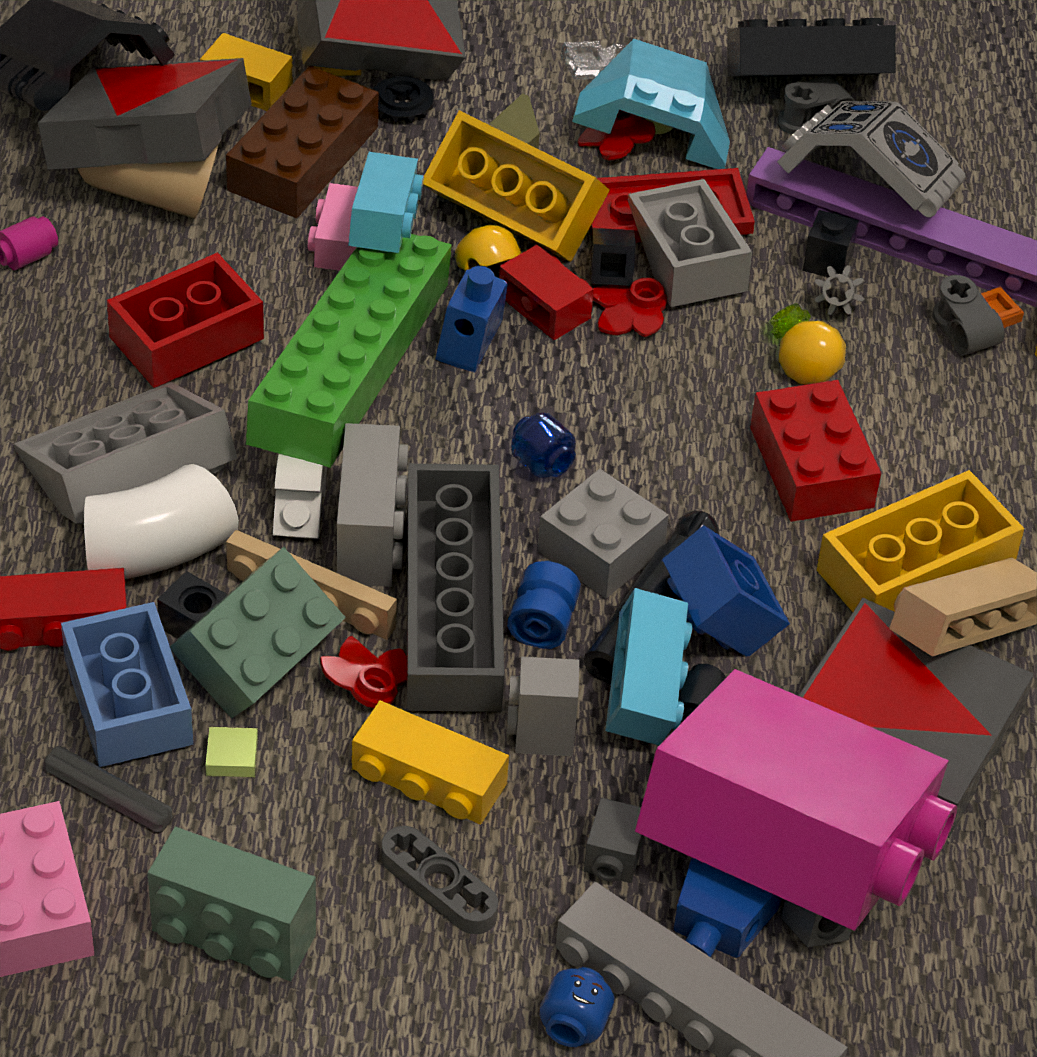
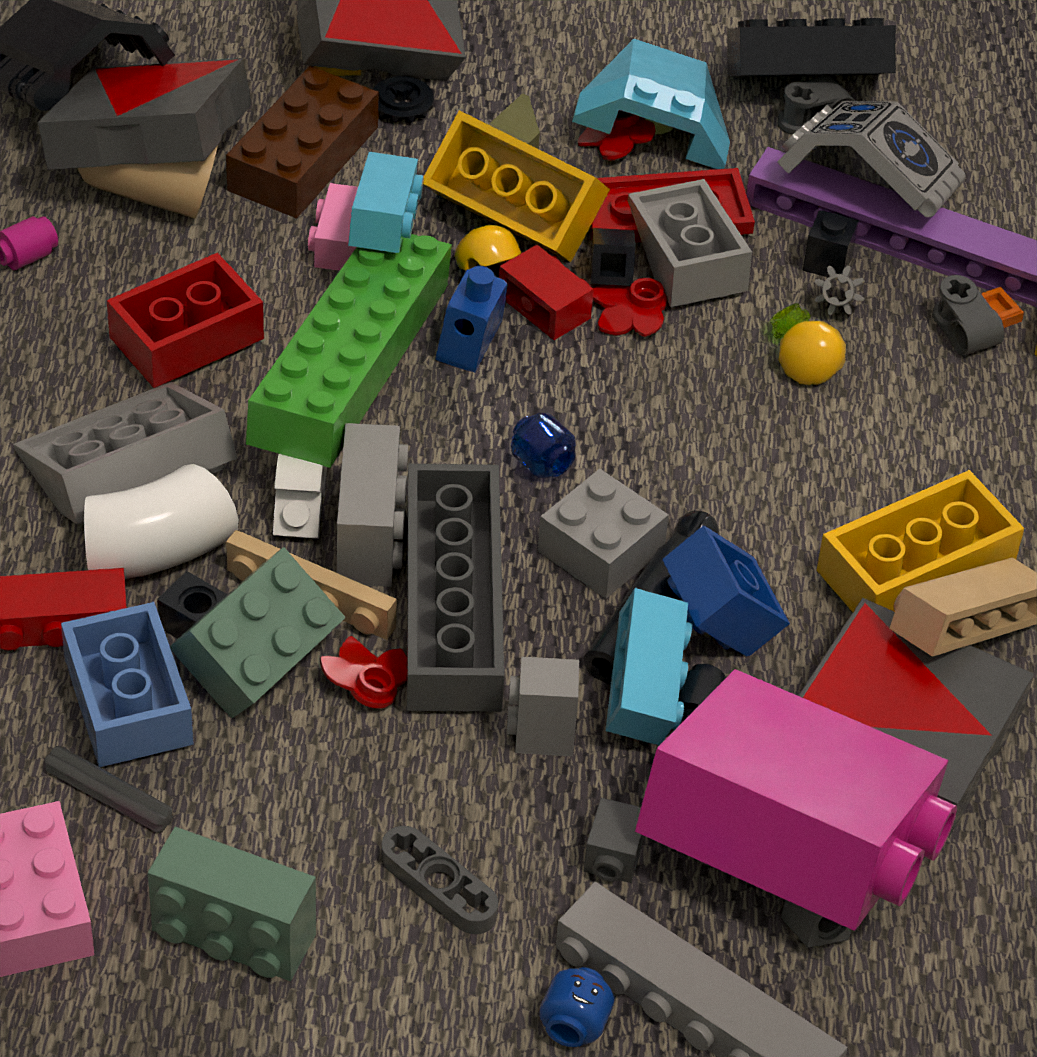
(231, 752): yellowish green tile -> none
(266, 69): yellow brick -> none
(429, 762): yellow brick -> none
(544, 605): blue wheel -> none
(588, 58): clear plate -> none
(721, 910): blue torso -> none
(815, 450): red brick -> none

